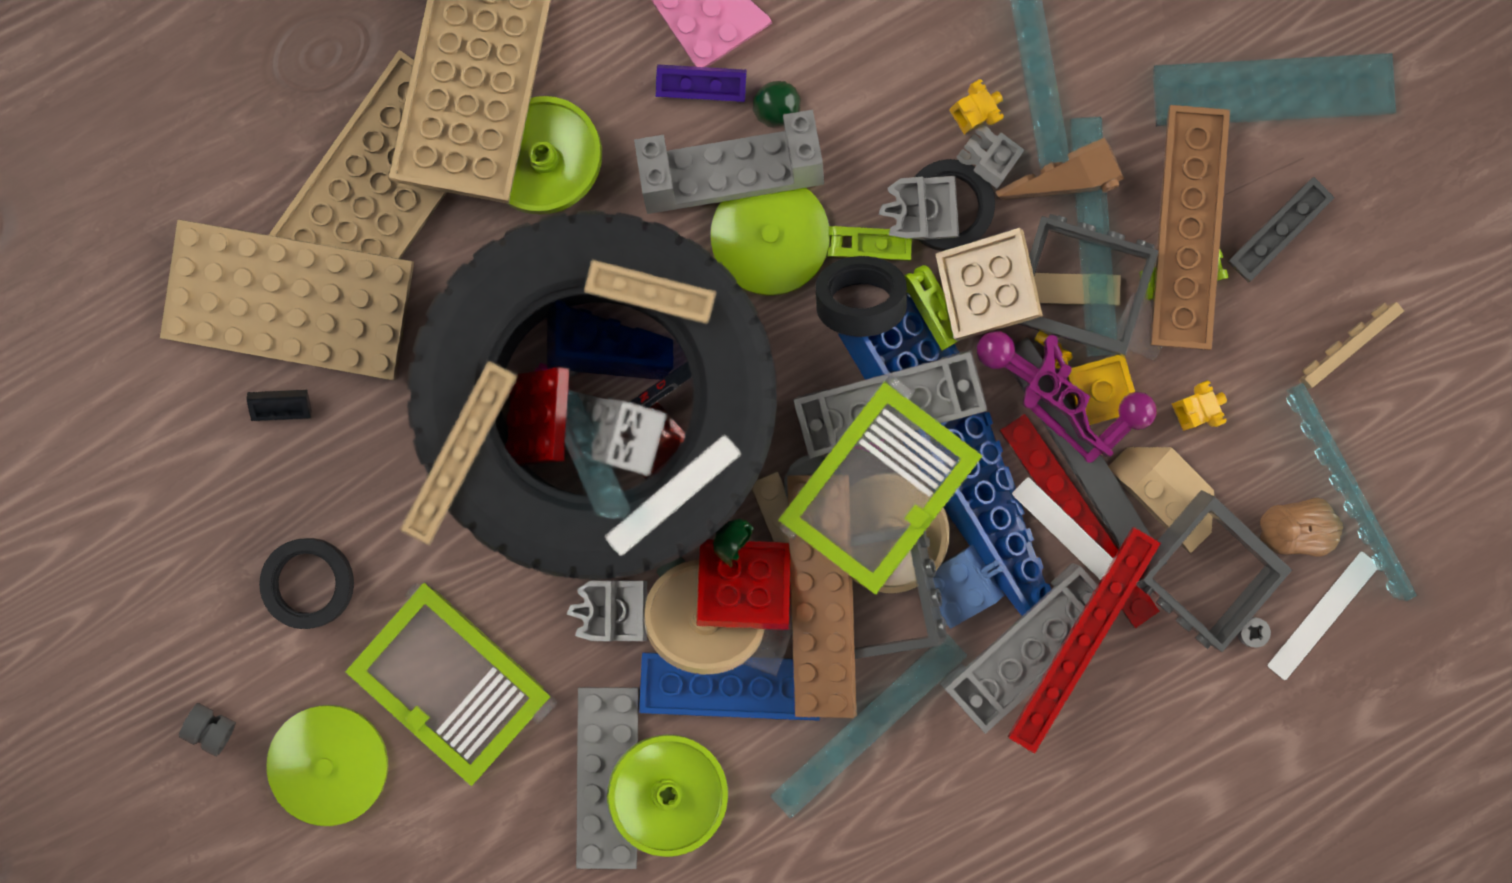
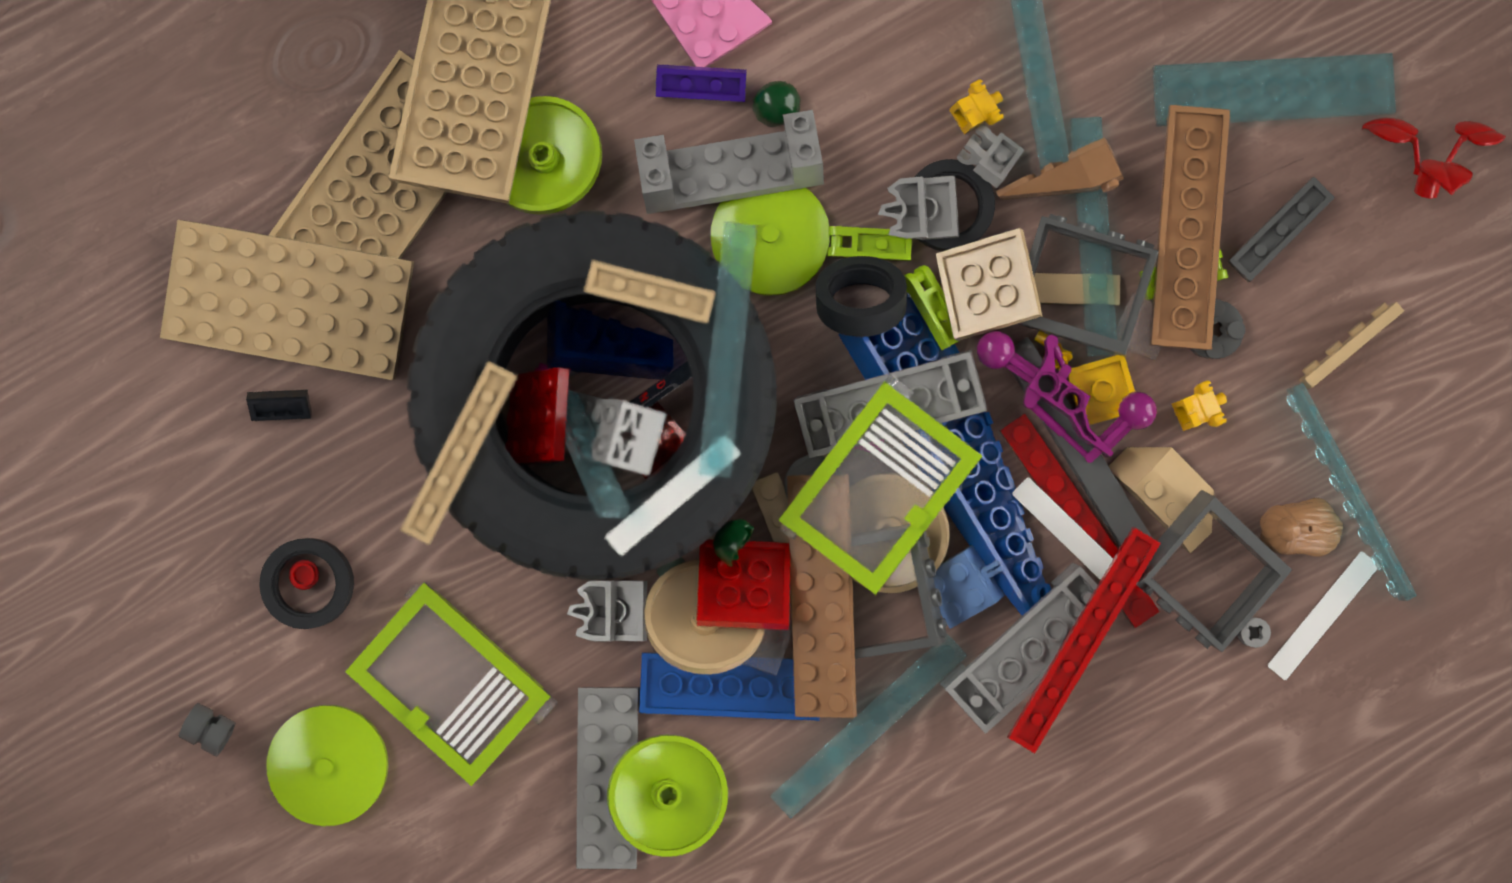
(304, 574): none -> red plate
(727, 350): none -> clear light blue plate
(1231, 332): none -> dark grey plate
(1434, 173): none -> red plant

